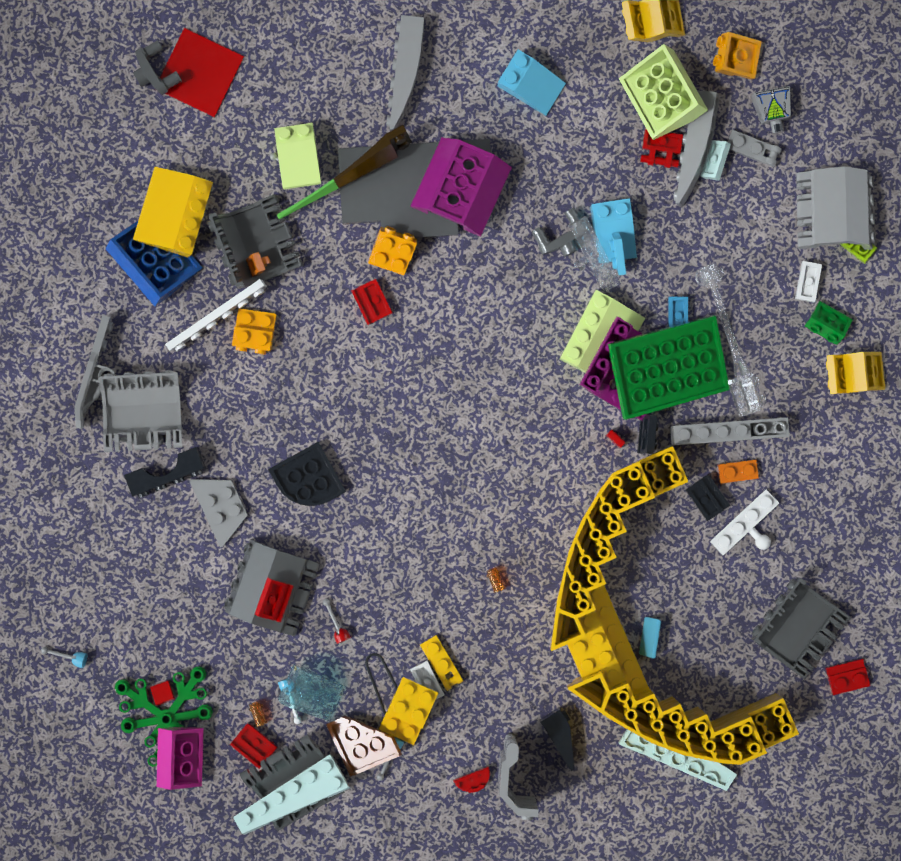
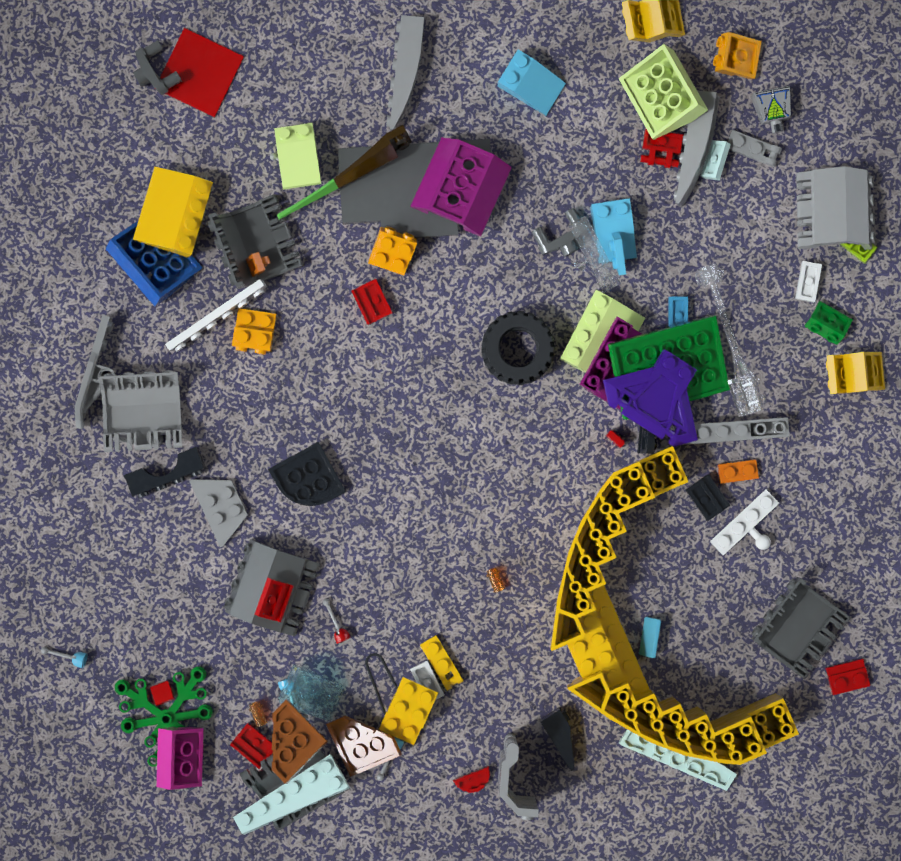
(293, 741): none -> dark orange plate
(518, 374): none -> black tyre
(657, 398): none -> dark purple plate

